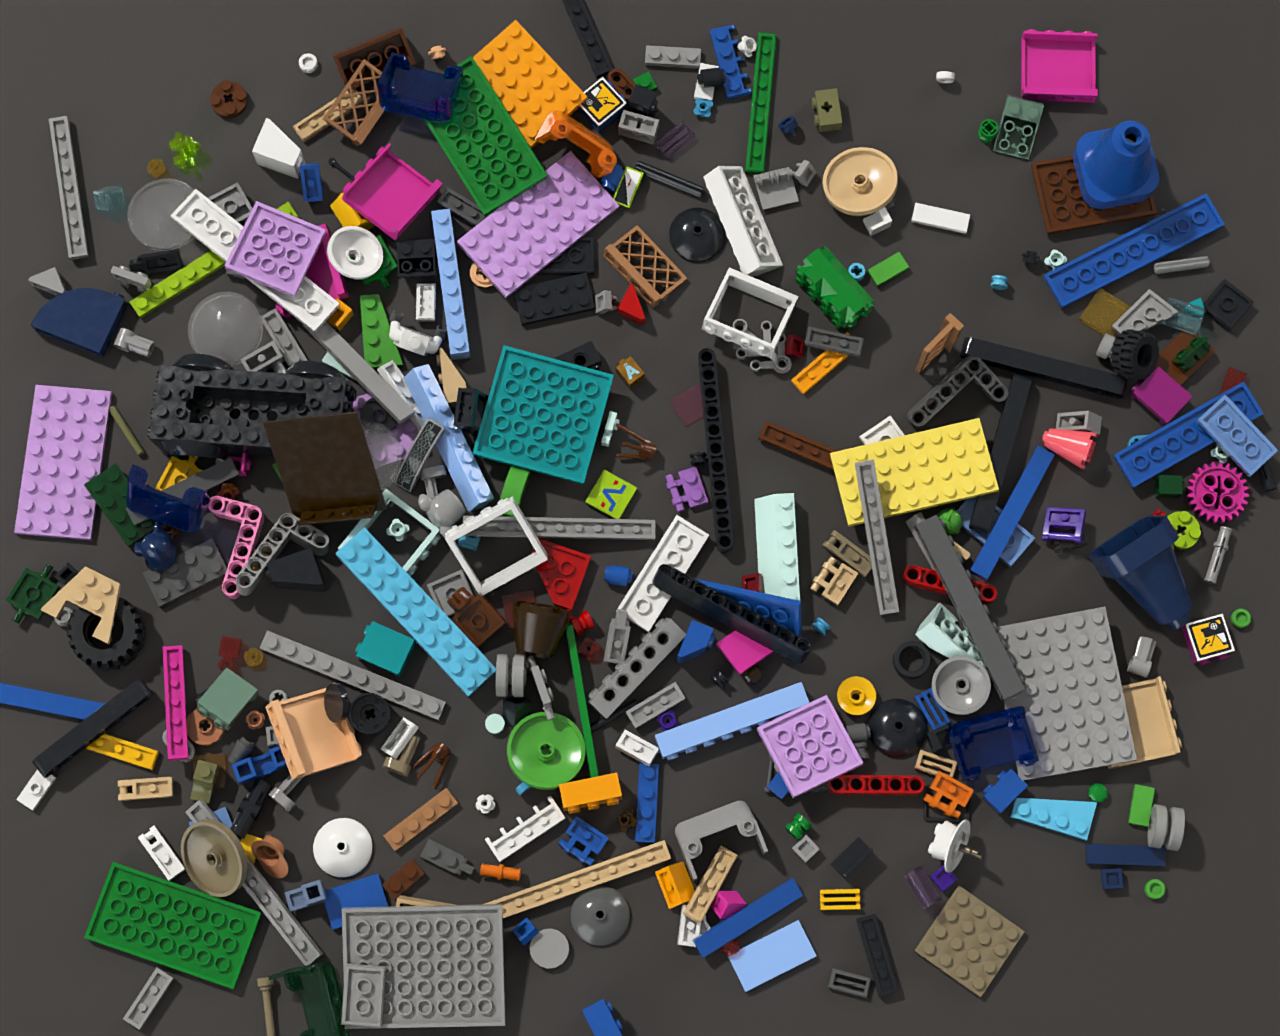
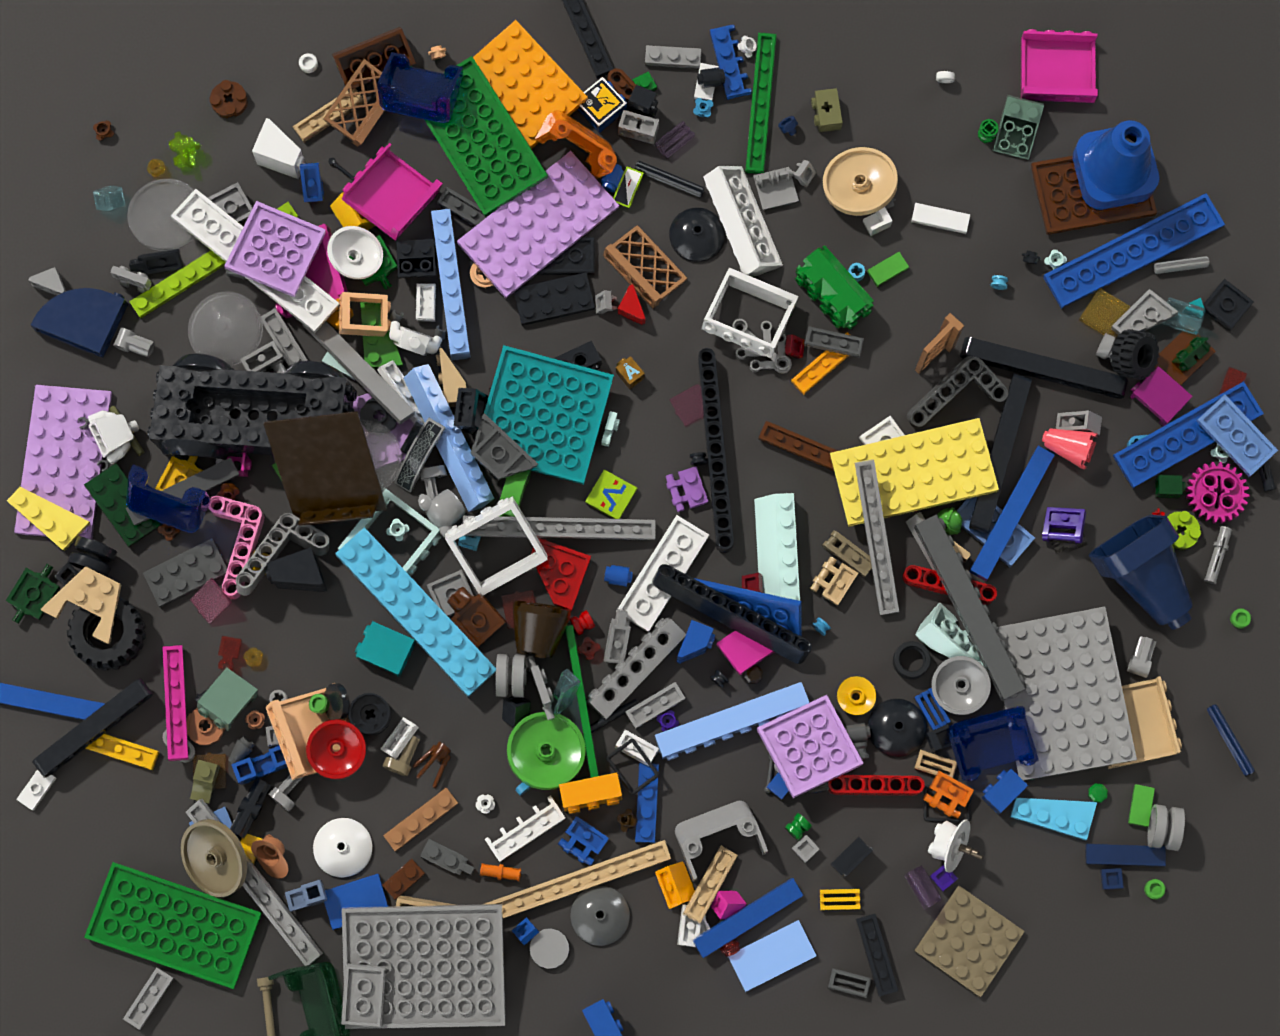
(49, 518): none -> light yellow wing
(64, 617): light grey plate -> none
(68, 188): light grey plate -> none
(93, 554): none -> black wheel
(100, 126): none -> reddish brown plate
(111, 434): none -> white torso
(146, 788): tan plate -> none
(157, 549): dark blue piece -> none
(162, 853): white plate -> none
(210, 600): none -> clear pink piece
(319, 704): none -> bright green tile
(336, 763): none -> red dish
(353, 675): light grey plate -> none
(364, 330): none -> light nougat window
(411, 437): none -> black tile
(495, 723): light aqua tile -> none
(499, 452): none -> dark grey wing
(565, 691): none -> clear light blue panel
(619, 774): none -> black piece
(644, 449): reddish brown plant -> none
(1208, 639): piece -> none
(1230, 740): none -> dark blue axle

